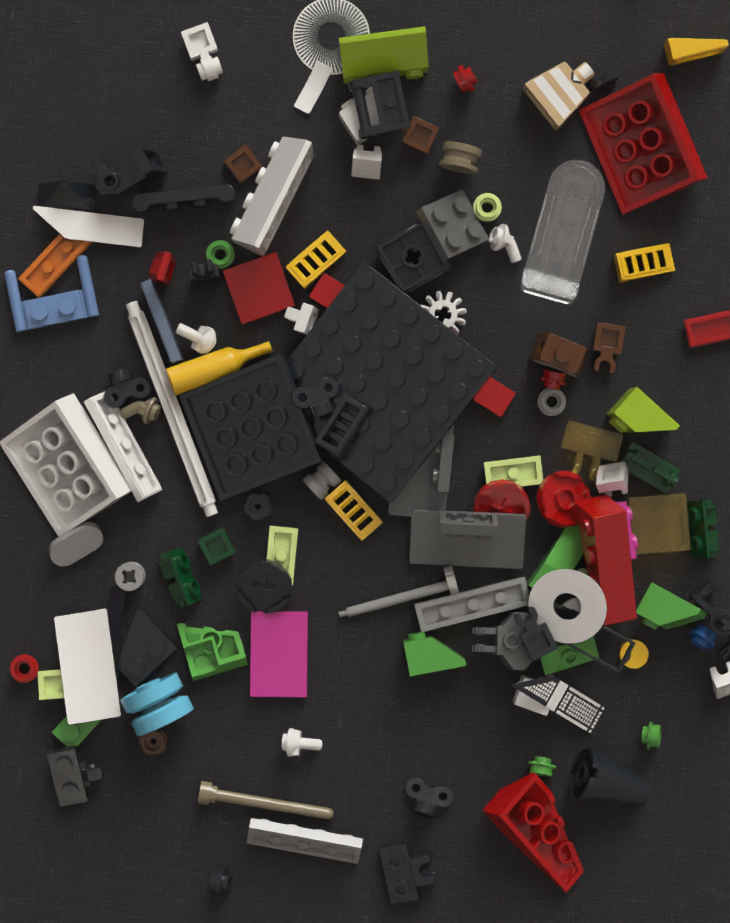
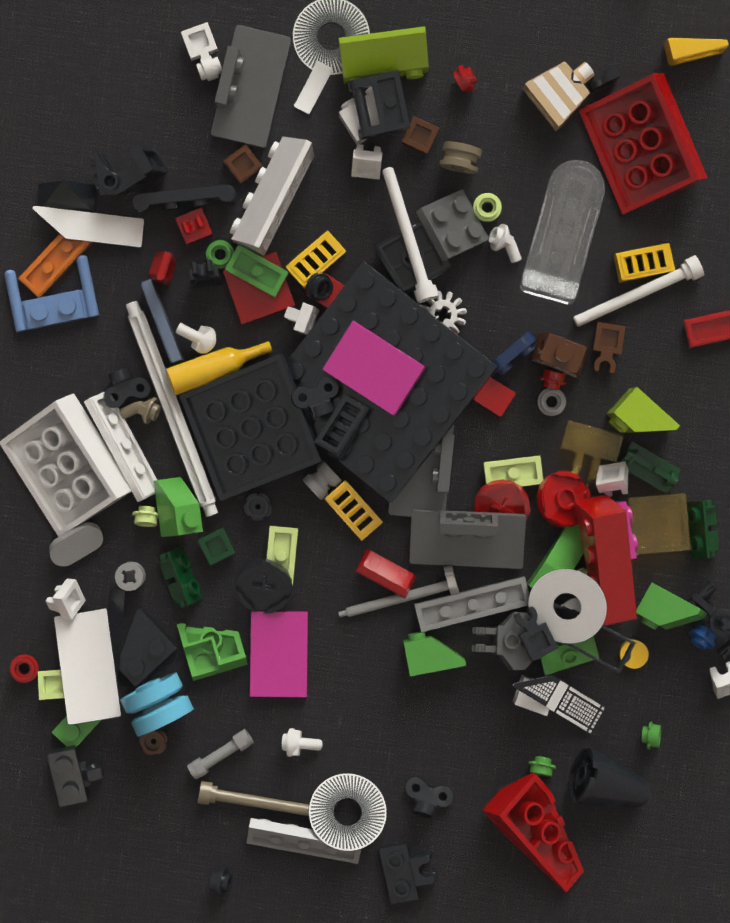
(67, 599): none -> white tile
(145, 516): none -> yellowish green plate
(177, 508): none -> bright green slope
(194, 226): none -> red tile
(200, 766): none -> light grey bar
(250, 86): none -> dark grey bracket
(256, 271): none -> bright green plate
(319, 287): none -> black plate
(338, 835): none -> sticker
(374, 368): none -> dark pink tile
(385, 573): none -> red tile
(424, 288): none -> white piece
(521, 347): none -> dark blue plate
(689, 269): none -> white piece

